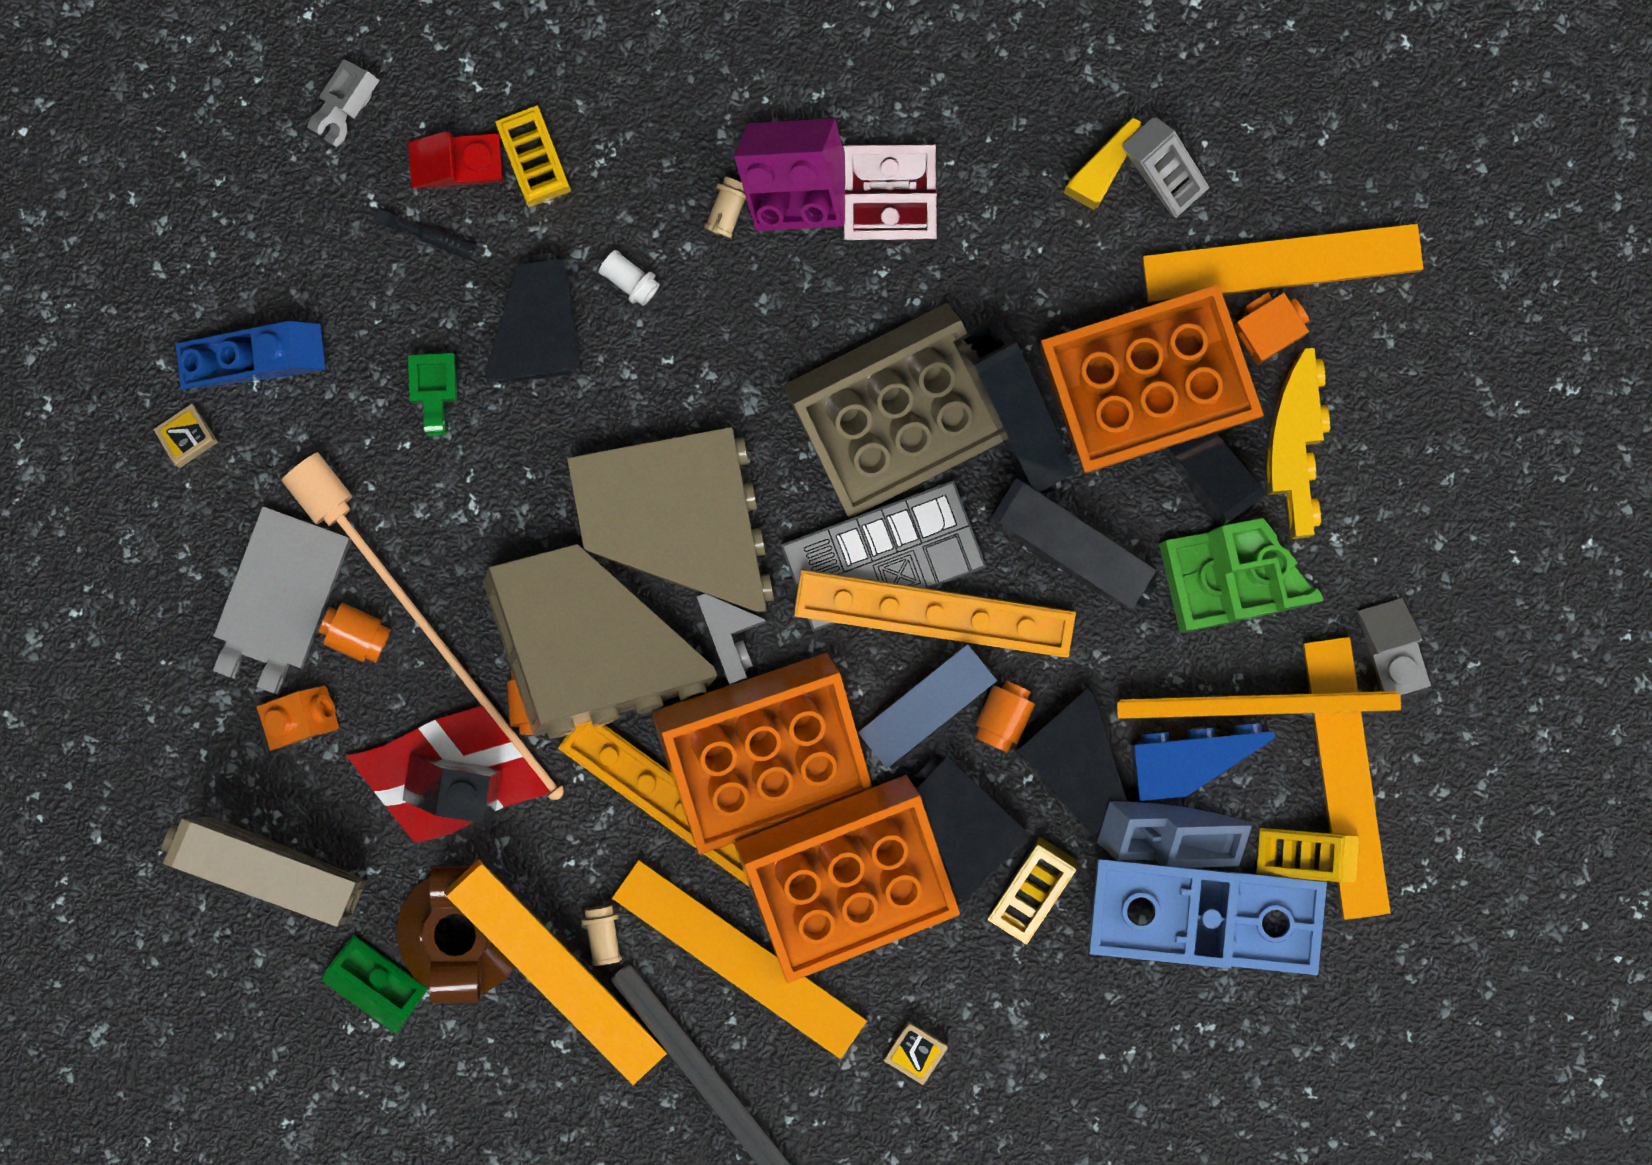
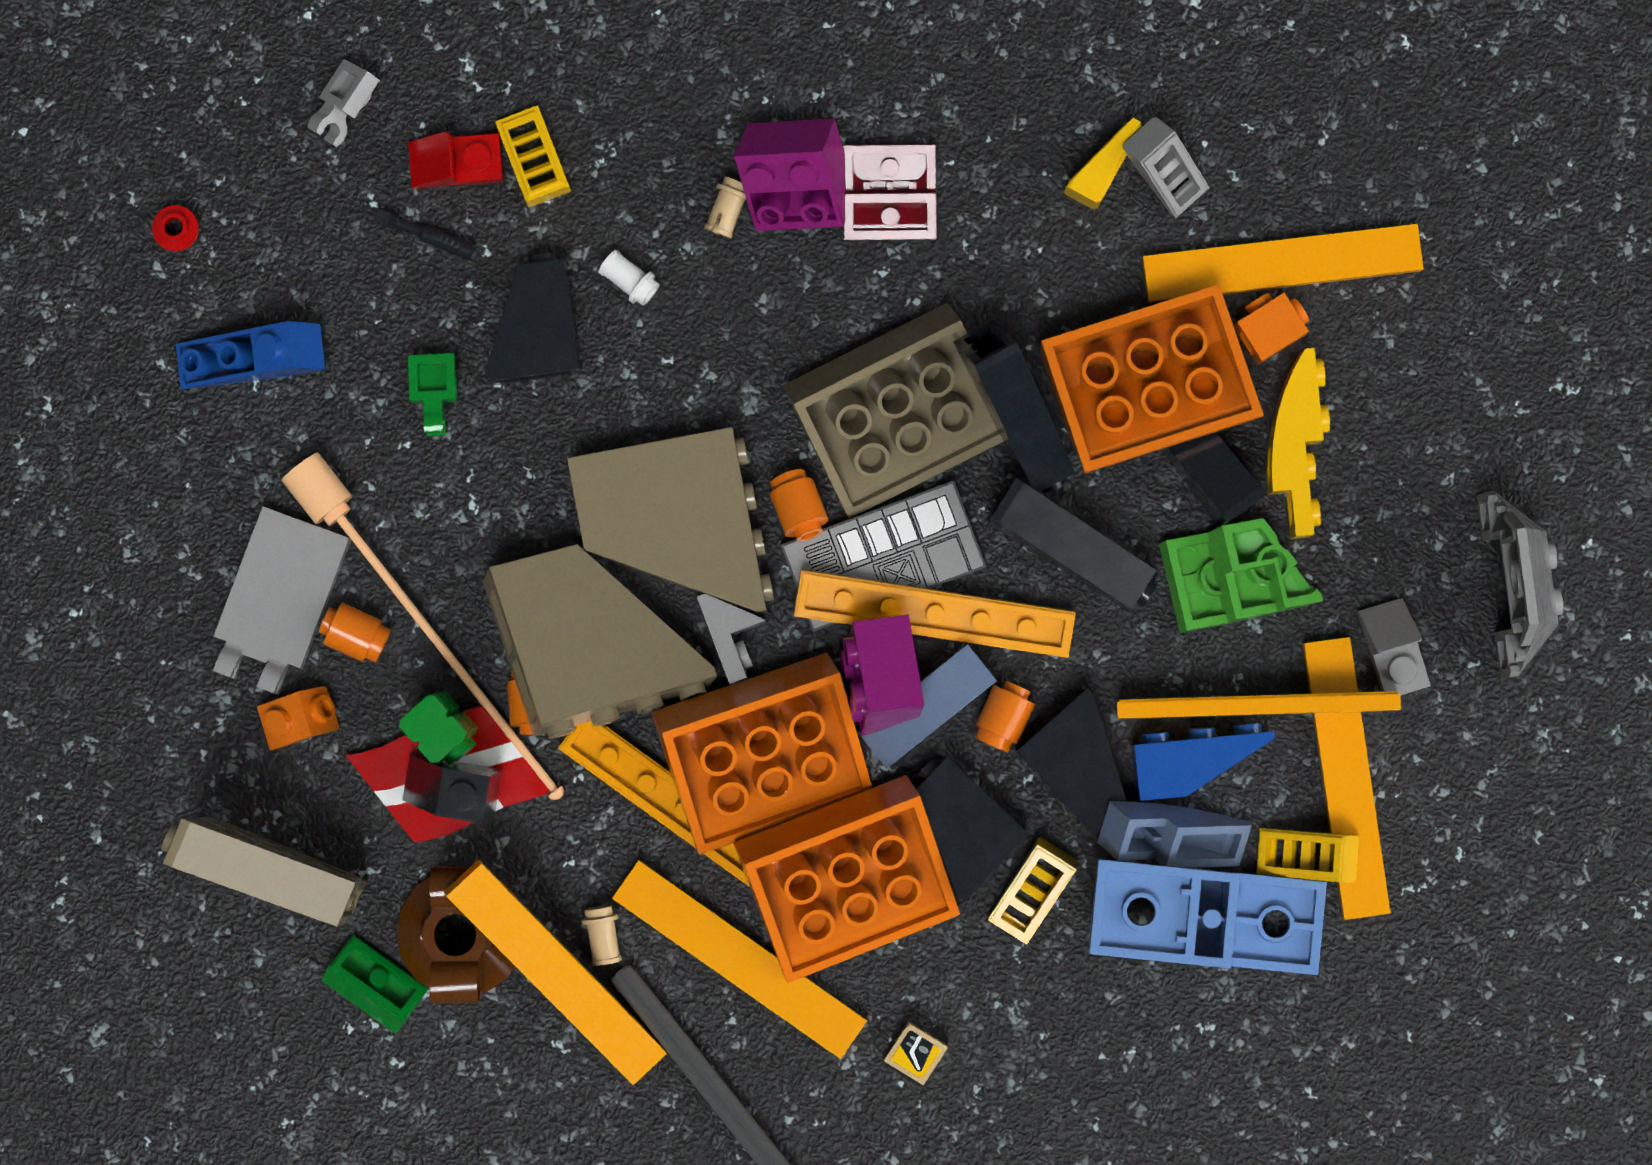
(185, 238): none -> red plate
(185, 436): slope -> none
(439, 728): none -> green brick
(798, 505): none -> orange brick
(882, 673): none -> magenta slope
(1528, 581): none -> light grey wedge

